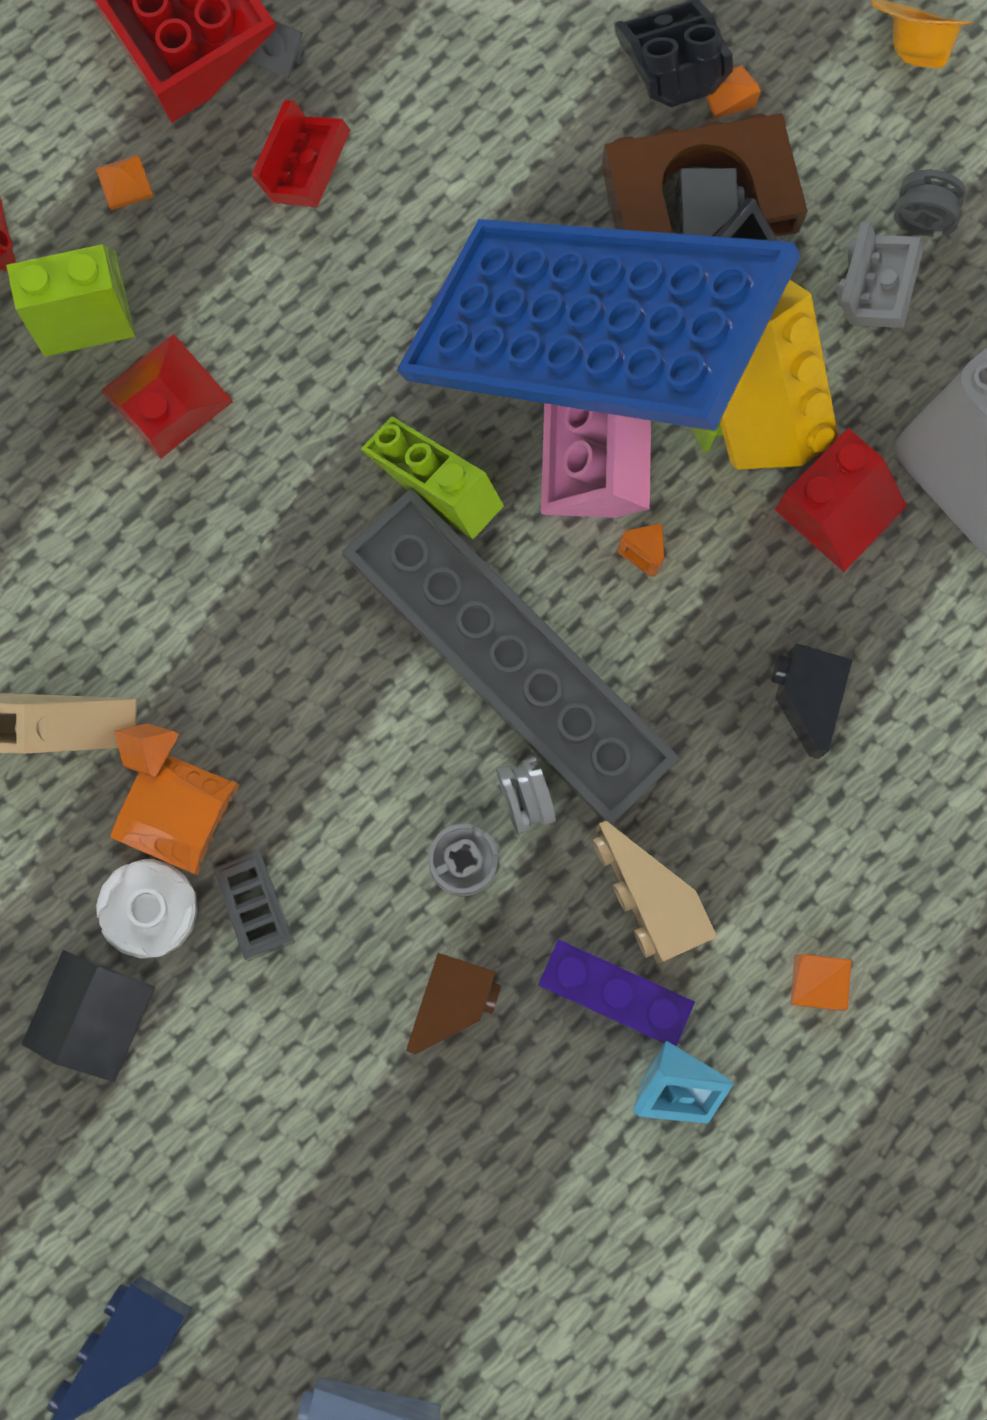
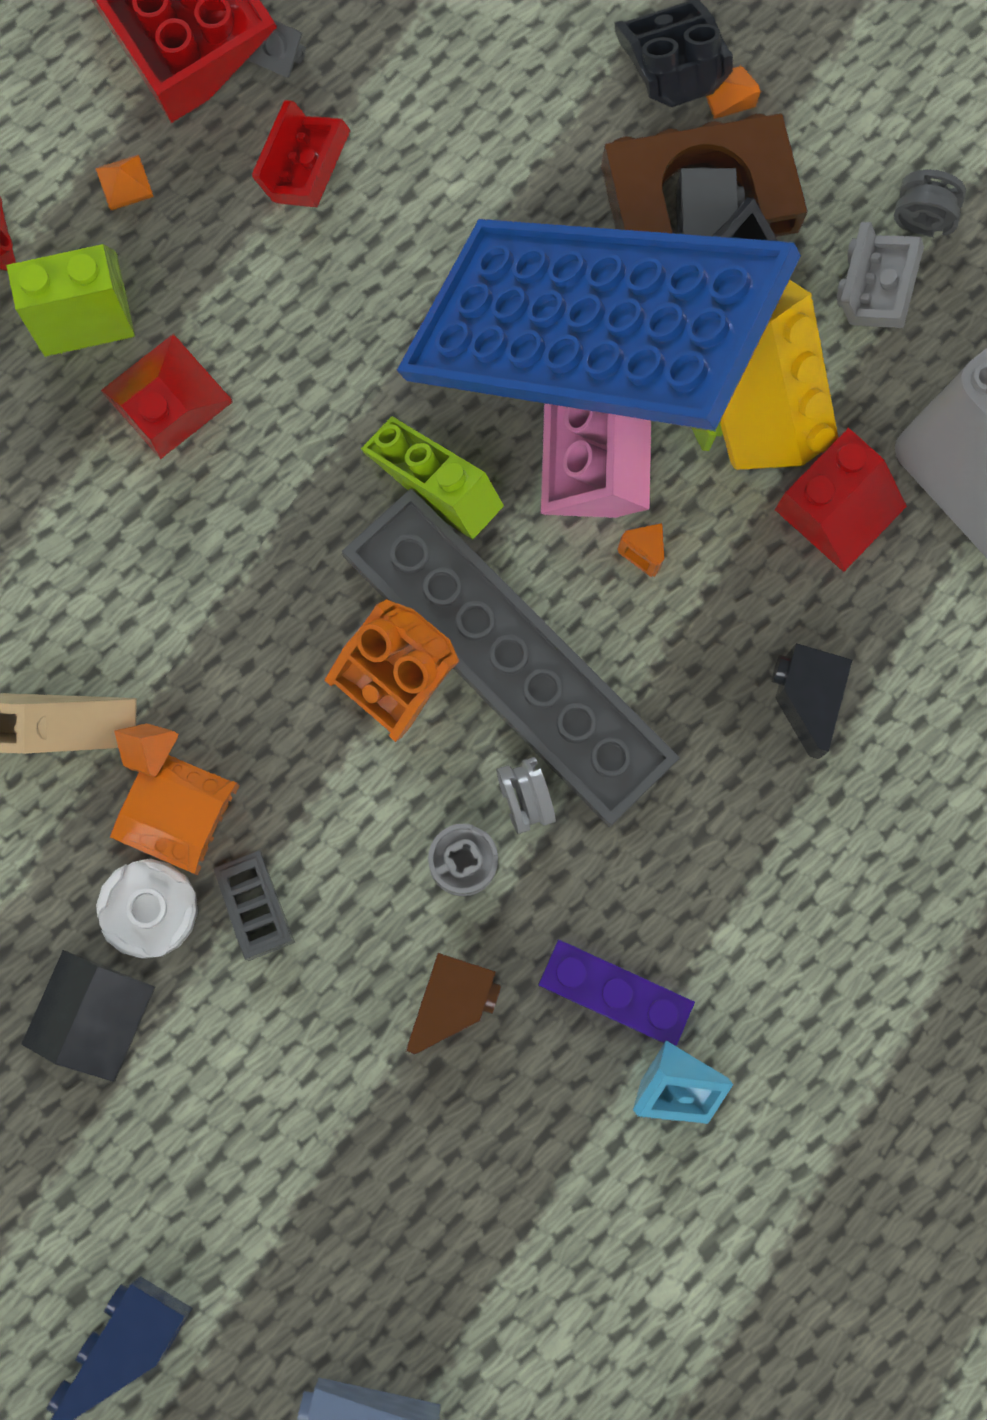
(393, 665): none -> orange slope
(663, 904): tan slope -> none
(821, 982): orange slope -> none
(921, 36): light orange piece -> none

